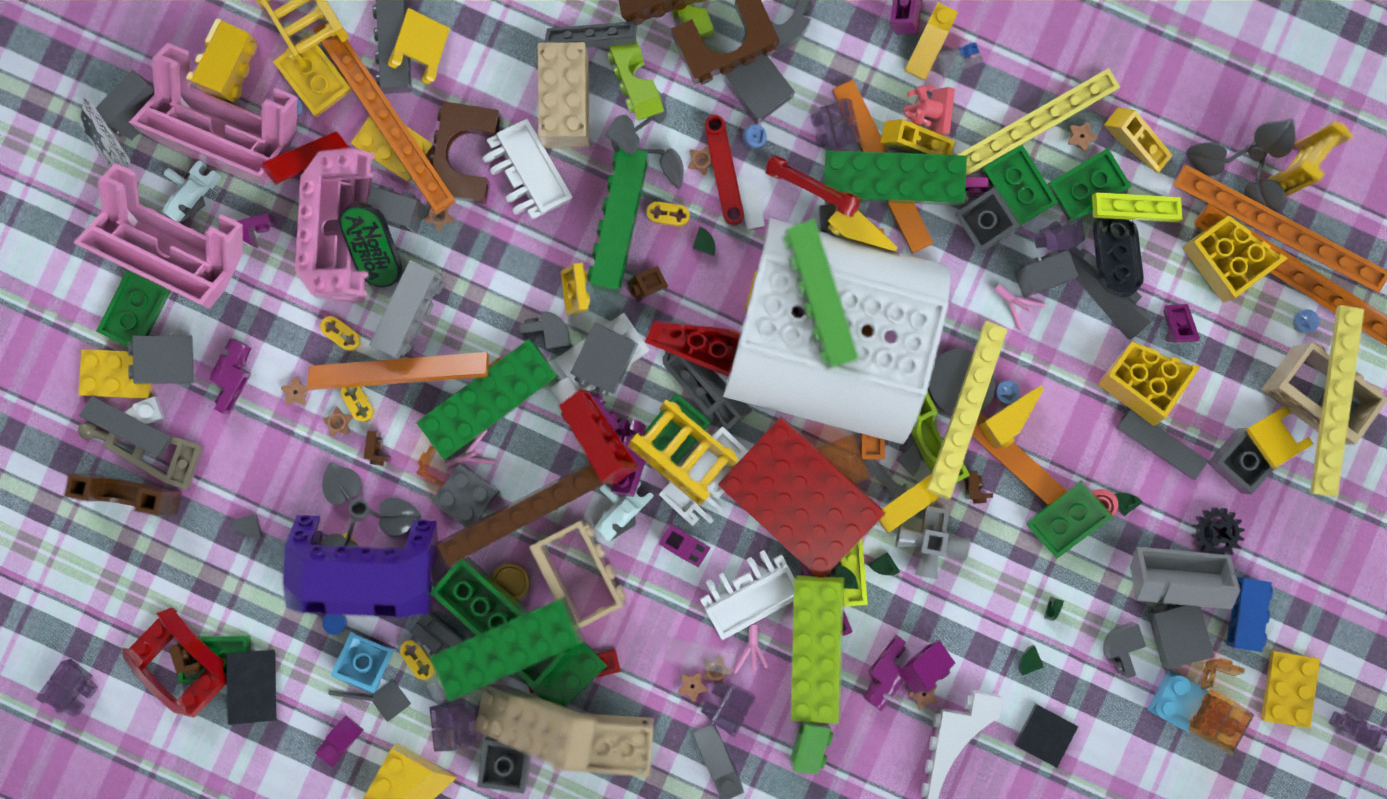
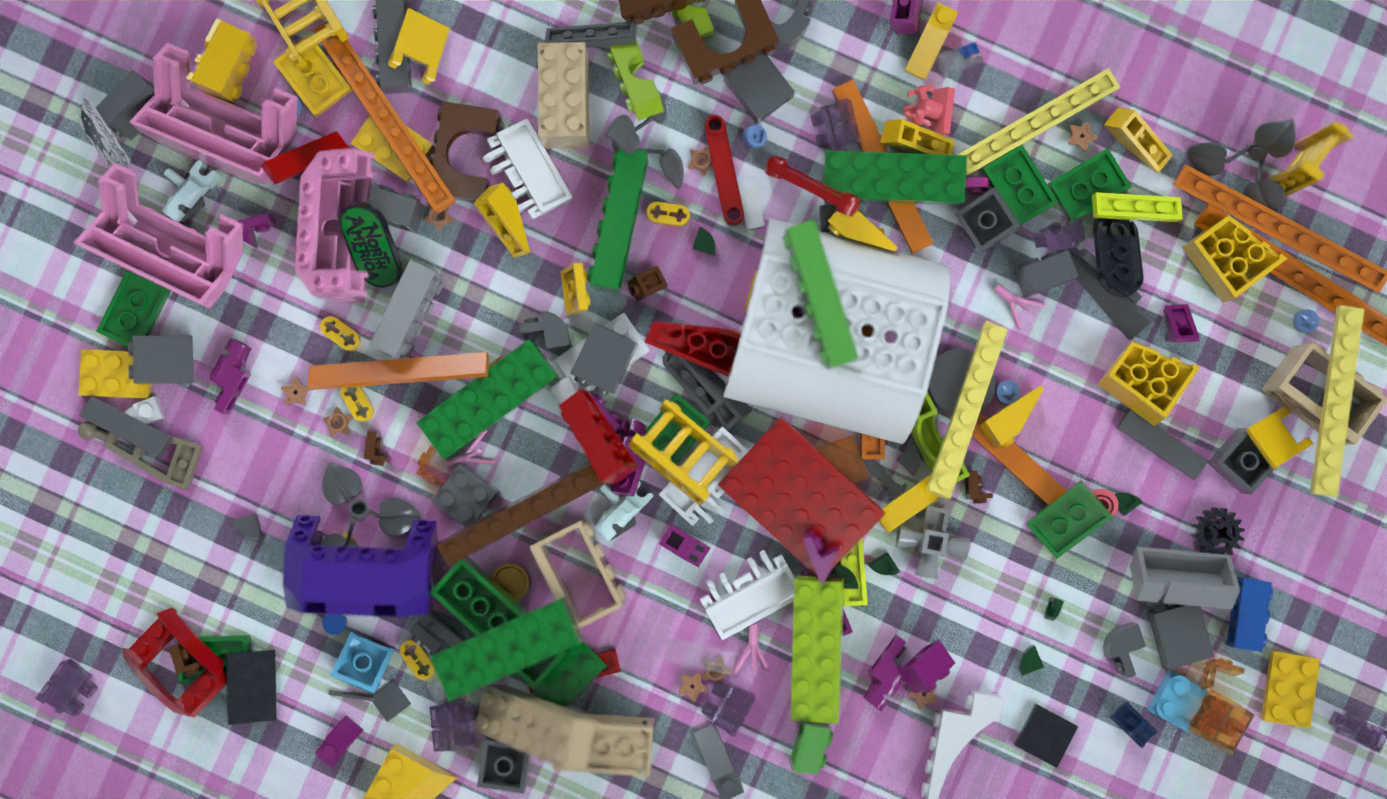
(144, 497): reddish brown arch -> none
(503, 216): none -> yellow slope
(821, 560): none -> magenta slope
(1133, 724): none -> dark blue hips

